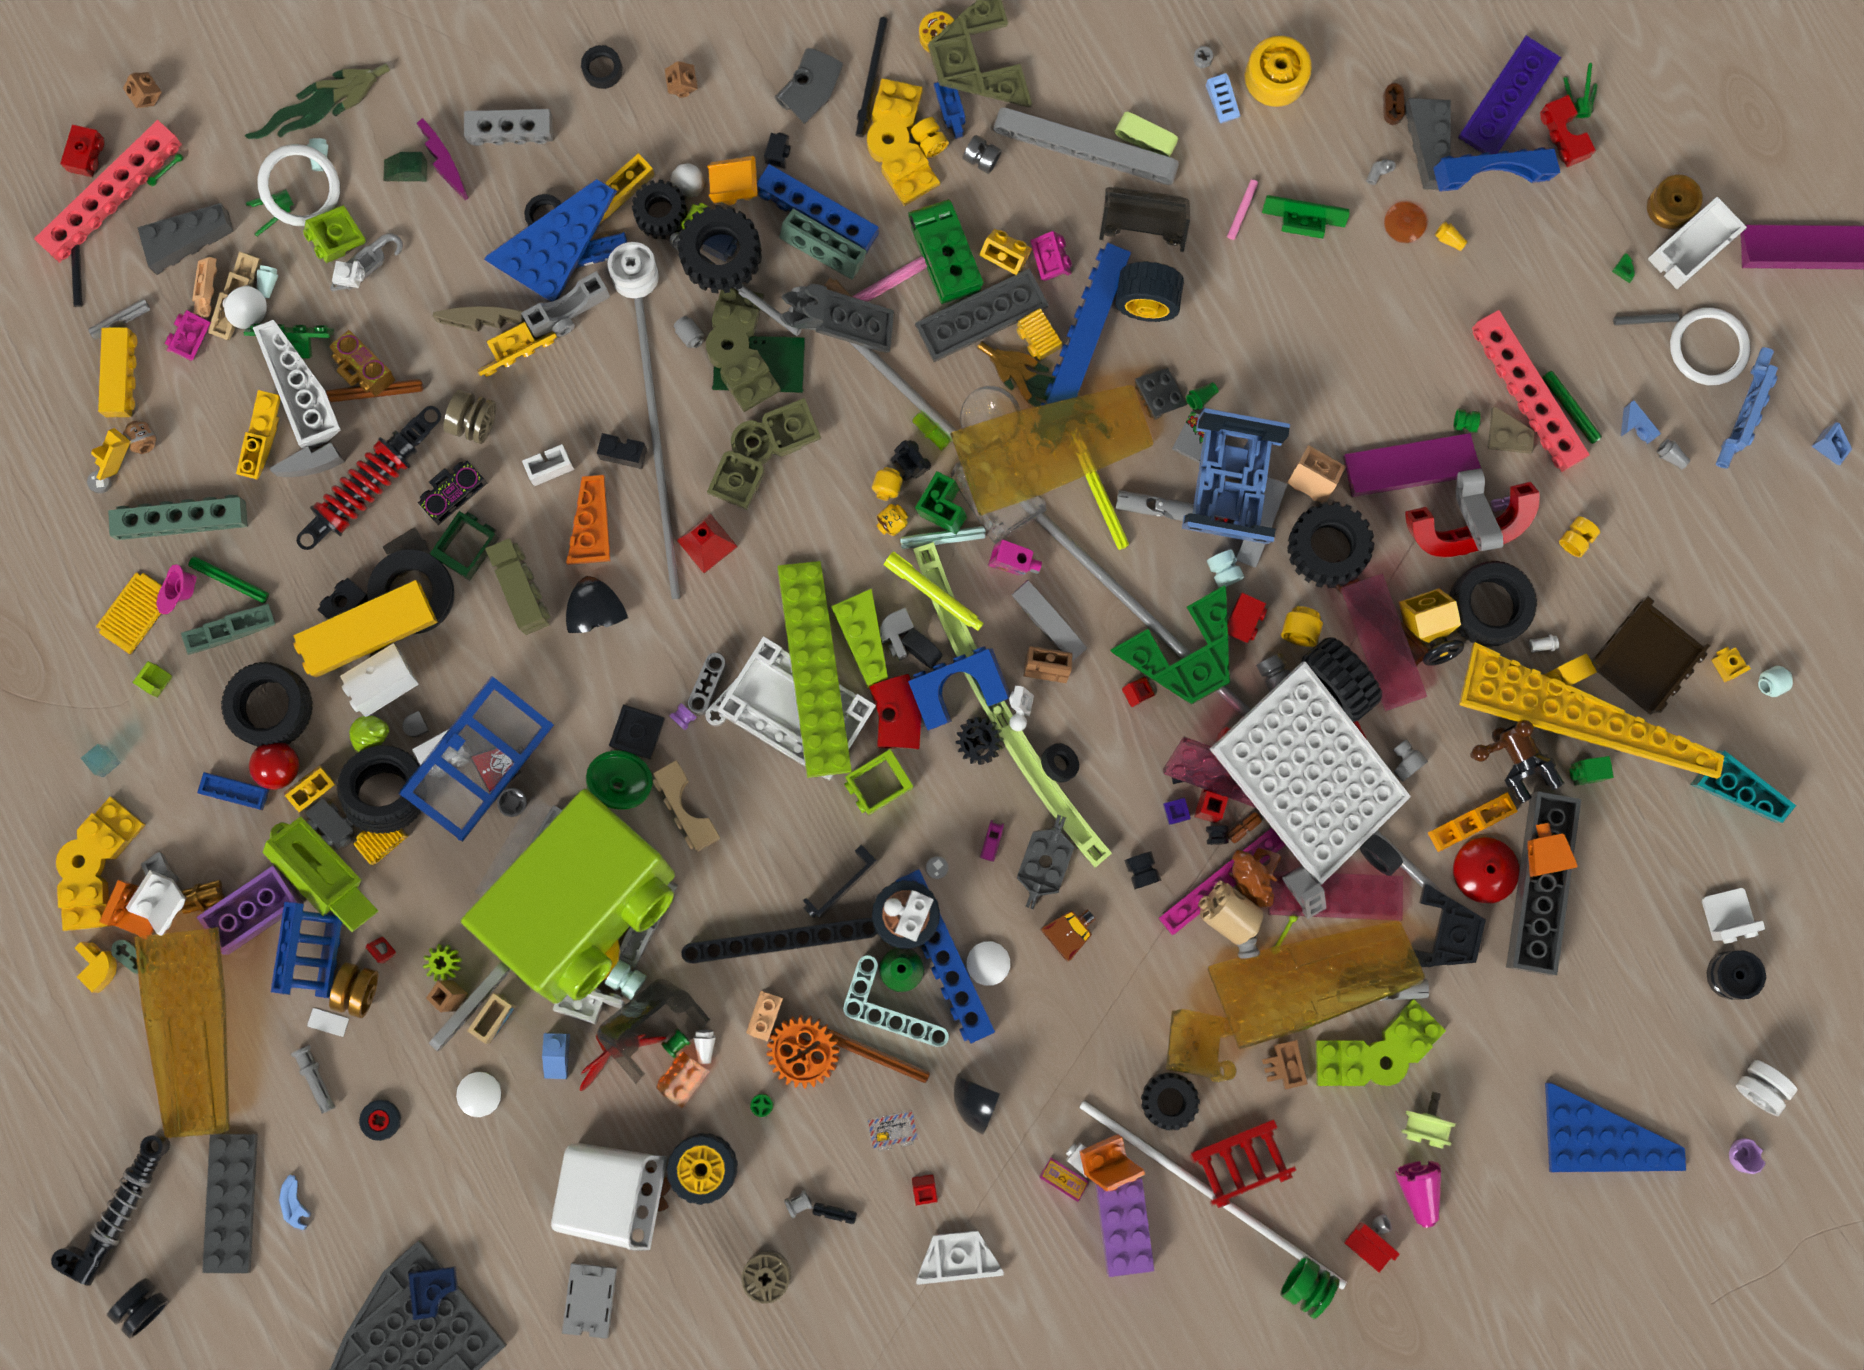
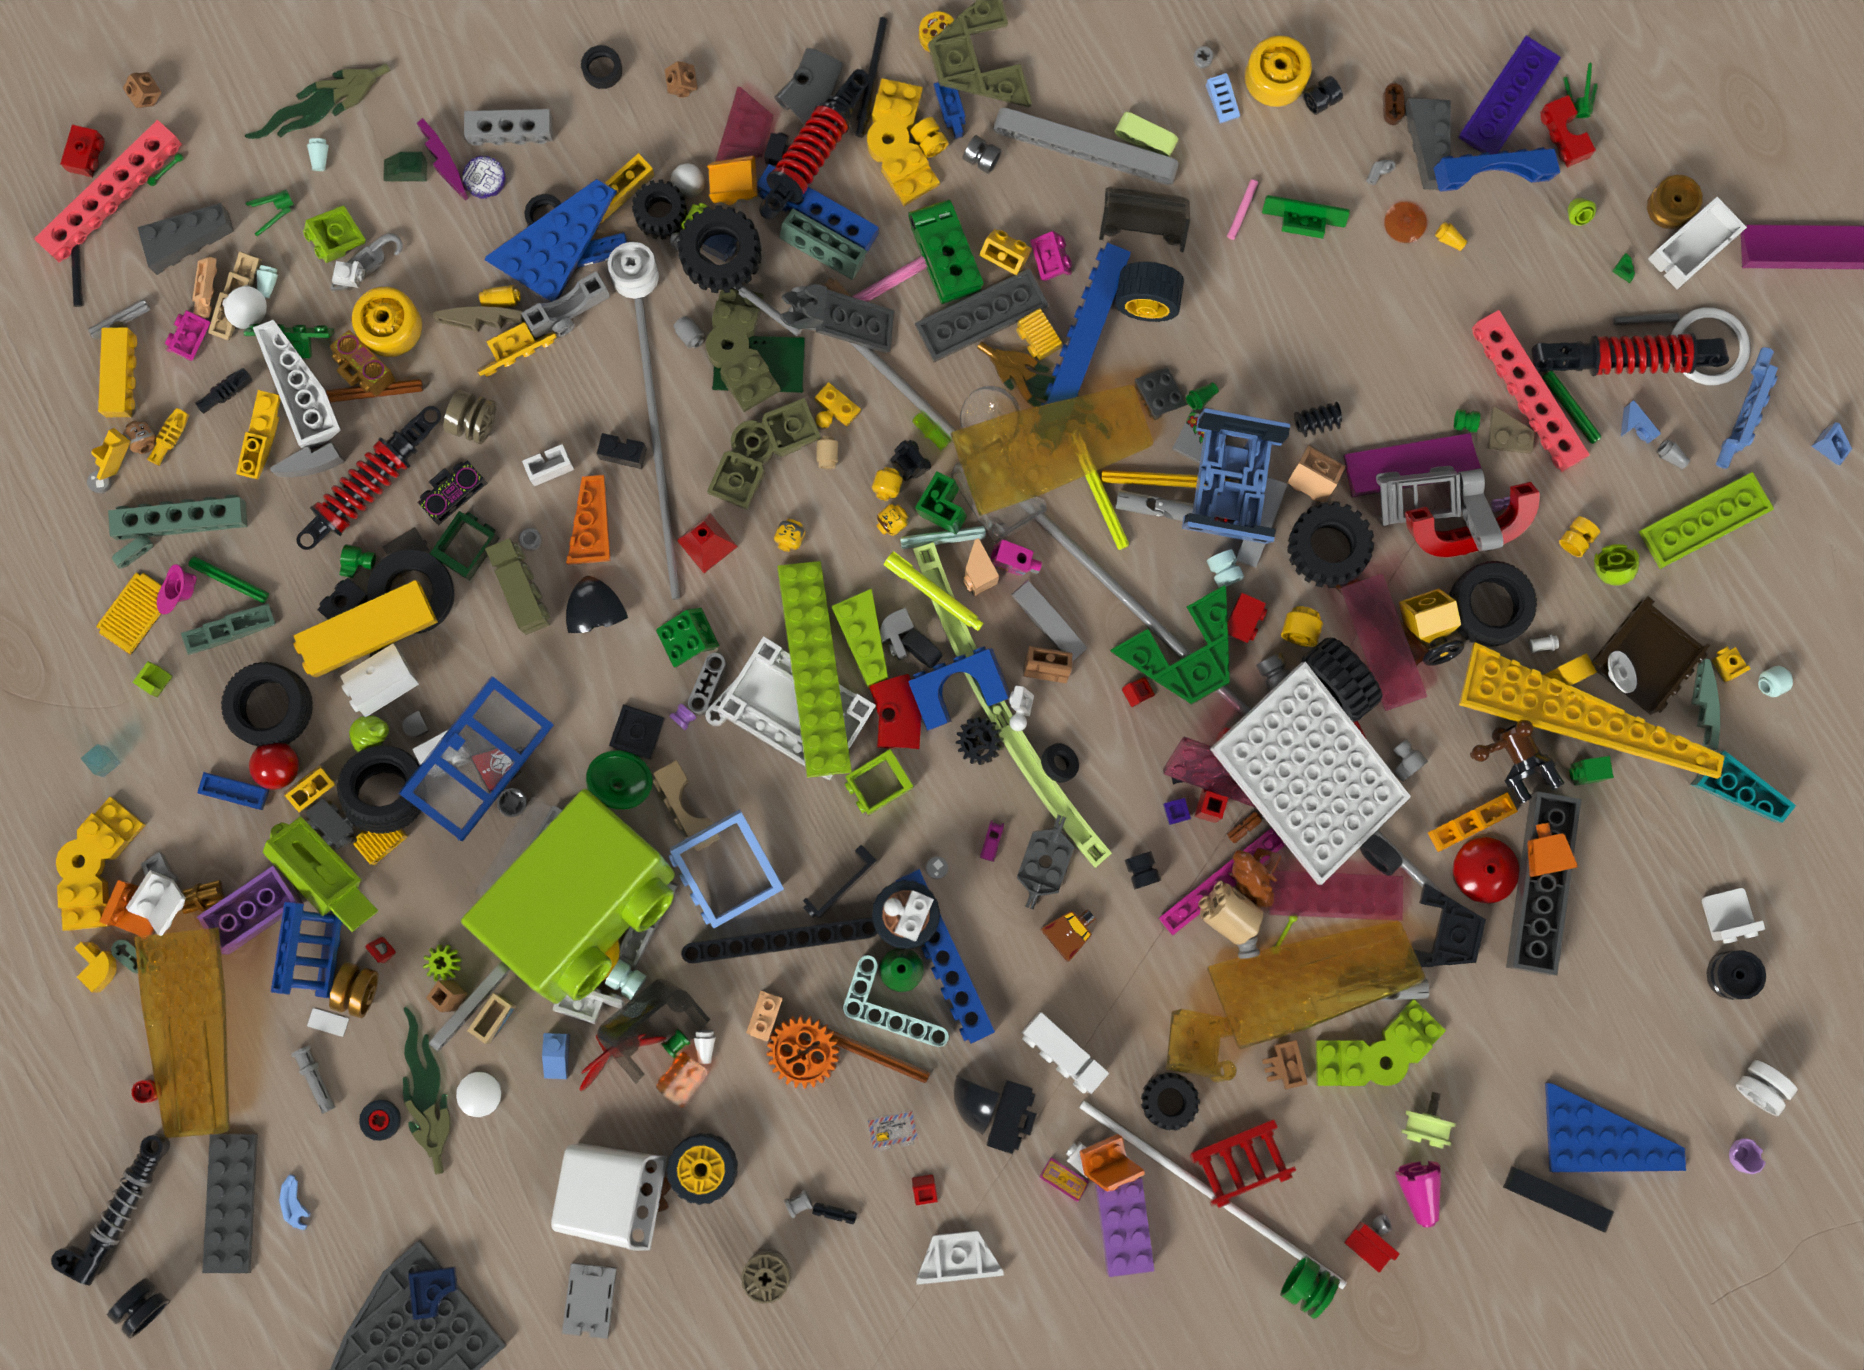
(132, 551): none -> sand green beam
(141, 1090): none -> red wheel
(168, 435): none -> yellow hinge
(224, 390): none -> black hinge
(297, 149): white wedge -> none
(352, 557): none -> green piece
(394, 335): none -> yellow wheel
(423, 1102): none -> piece
(484, 177): none -> tile
(500, 296): none -> yellow head
(530, 539): none -> light grey tile
(687, 636): none -> green bracket
(687, 878): none -> light blue window
(745, 128): none -> clear pink wing
(759, 1105): green wheel -> none
(789, 535): none -> yellow head
(812, 146): none -> piece
(827, 452): none -> tan brick
(835, 405): none -> yellow plate
(979, 572): none -> light nougat slope
(988, 963): white dish -> none
(1012, 1104): none -> black piece
(1062, 1050): none -> white piece
(1147, 478): none -> yellow axle
(1217, 835): black wheel -> none
(1306, 891): light grey tile -> none
(1318, 418): none -> black piece
(1326, 93): none -> black wheel
(1392, 497): none -> light grey piece
(1558, 1199): none -> black beam
(1581, 211): none -> lime cone
(1616, 564): none -> lime cylinder
(1622, 672): none -> white dish
(1638, 352): none -> piece
(1706, 520): none -> lime plate
(1706, 696): none -> sand green slope

